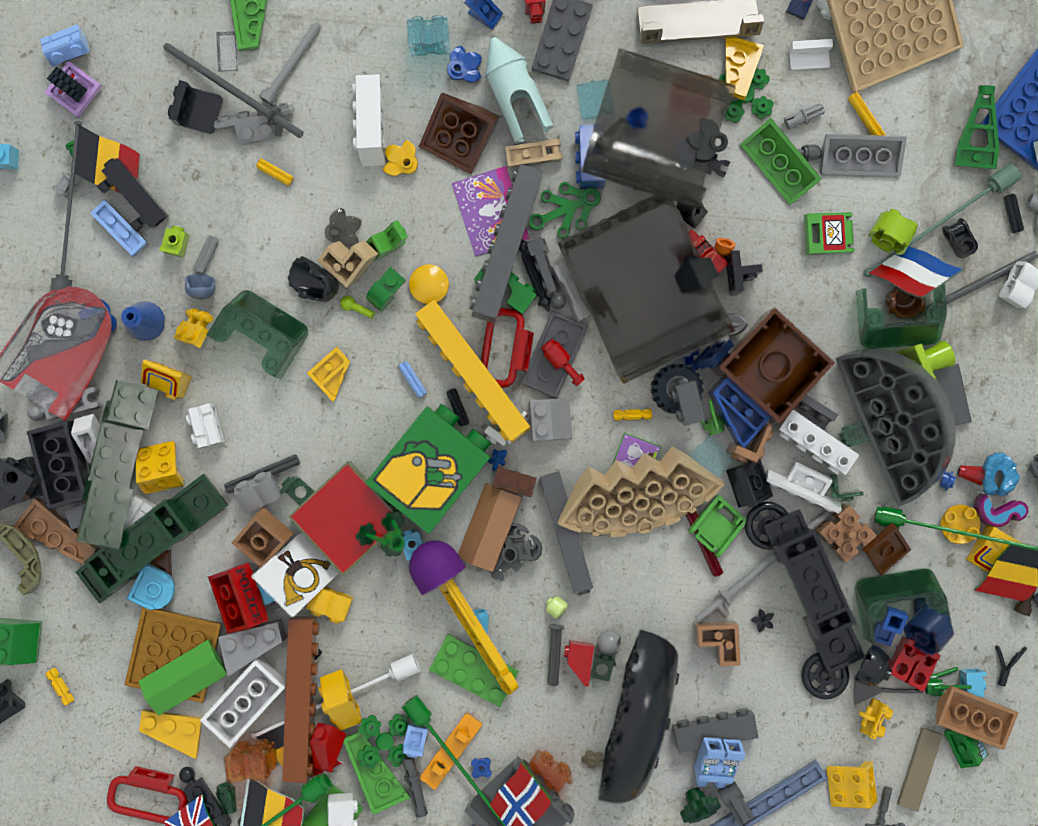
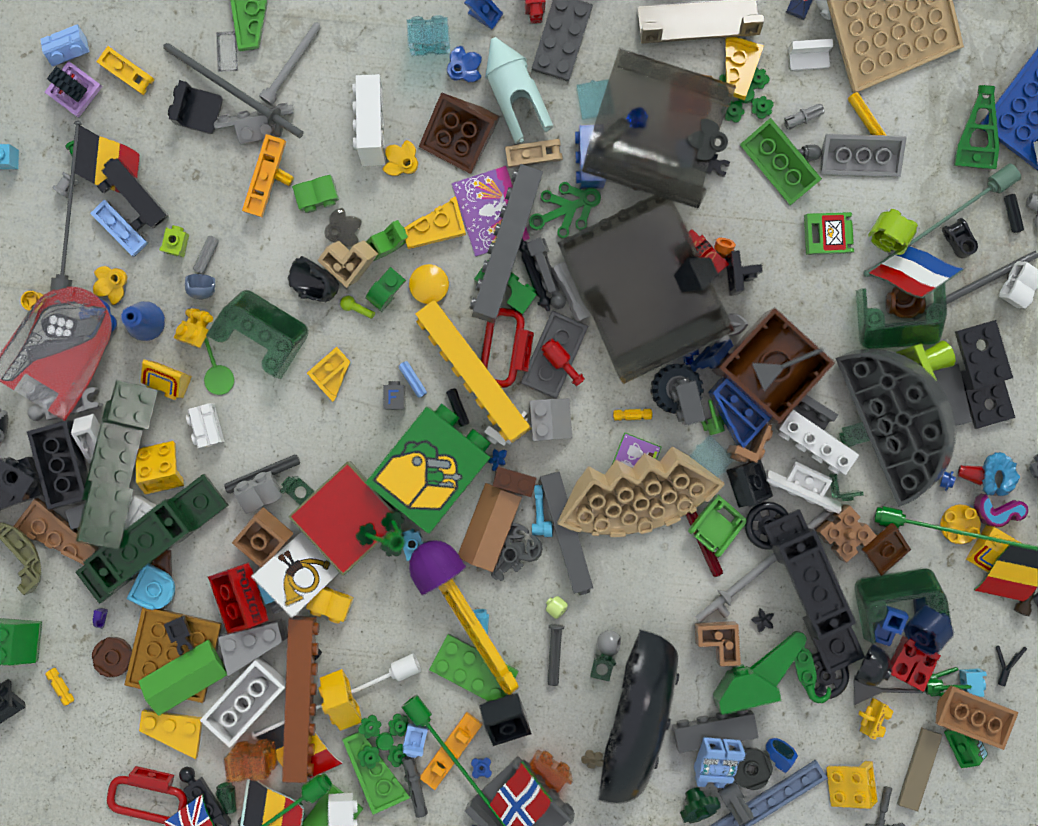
(29, 298): none -> yellow wheel
(99, 617): none -> dark purple tile
(107, 285): none -> yellow plate
(111, 656): none -> reddish brown tile
(124, 70): none -> yellow plate
(178, 631): none -> black plate
(218, 378): none -> bright green piece
(264, 175): none -> light orange hinge
(315, 193): none -> bright green brick
(326, 746): red slope -> none
(394, 396): none -> dark grey brick
(437, 226): none -> yellow wing
(505, 719): none -> black brick
(541, 527): none -> medium azure brick
(579, 658): red slope -> none
(691, 215): black piece -> none
(757, 685): none -> green slope
(762, 772): none -> pearl dark grey plate
(768, 372): none -> dark grey piece
(781, 754): none -> blue rock
(985, 374): none -> black bracket

